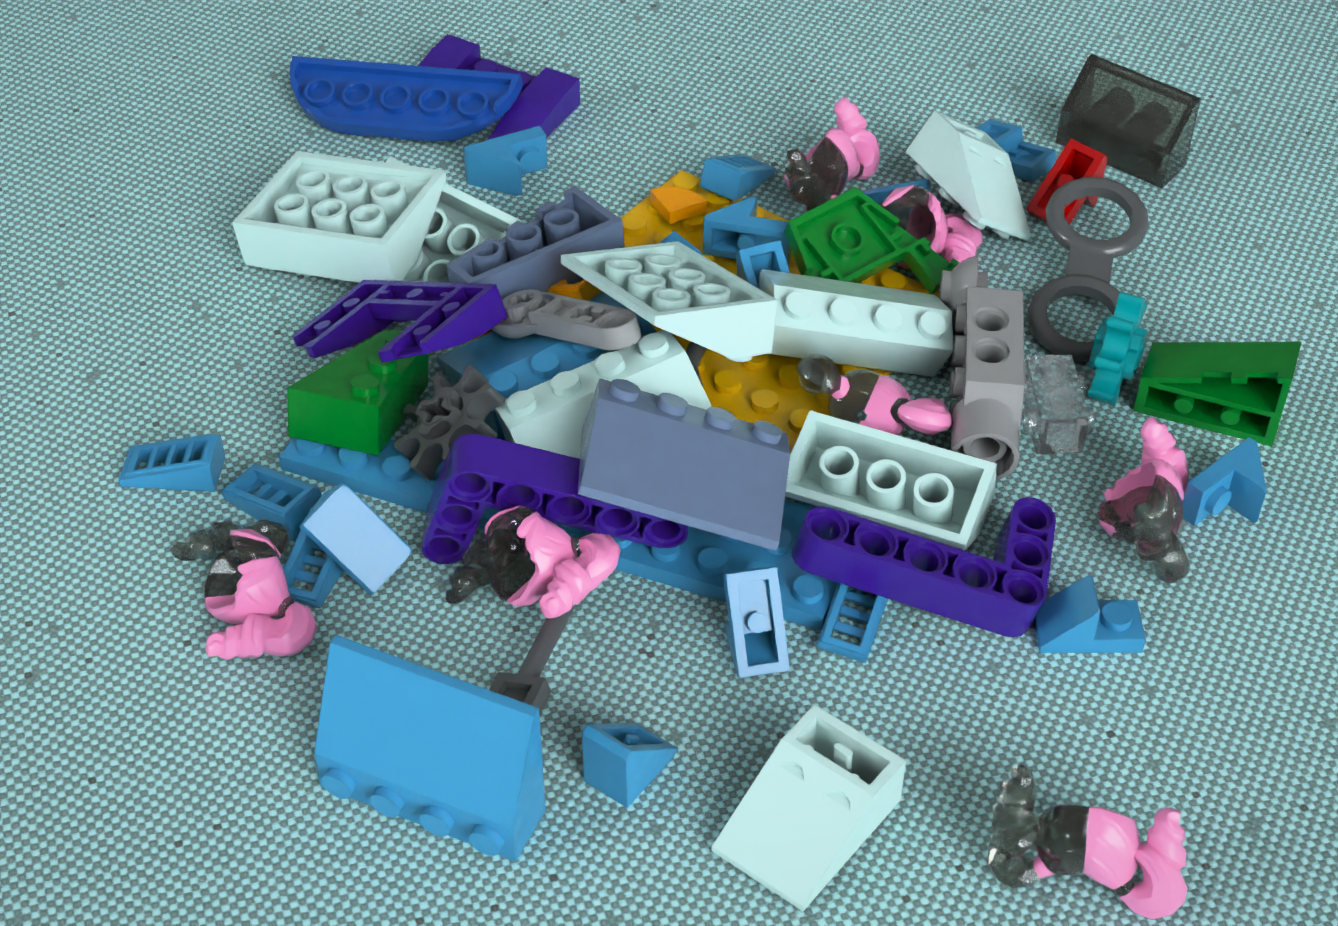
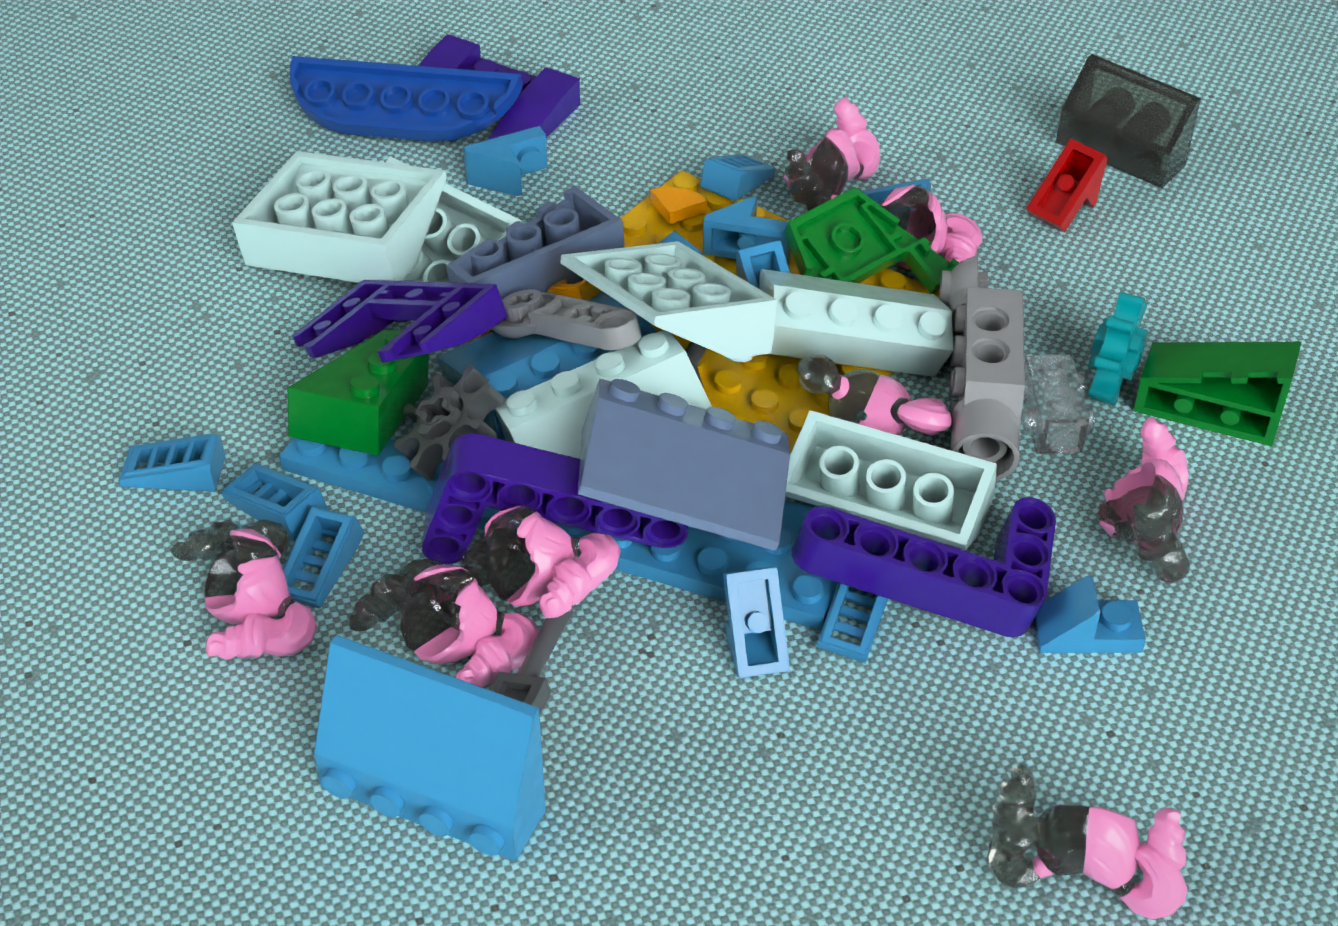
(355, 537): slope -> none
(448, 619): none -> hair
(623, 759): dark azure slope -> none
(811, 807): light aqua slope -> none
(971, 174): light aqua slope -> none
(1027, 159): dark azure slope -> none
(1087, 261): dark grey bar -> none
(1230, 481): dark azure slope -> none

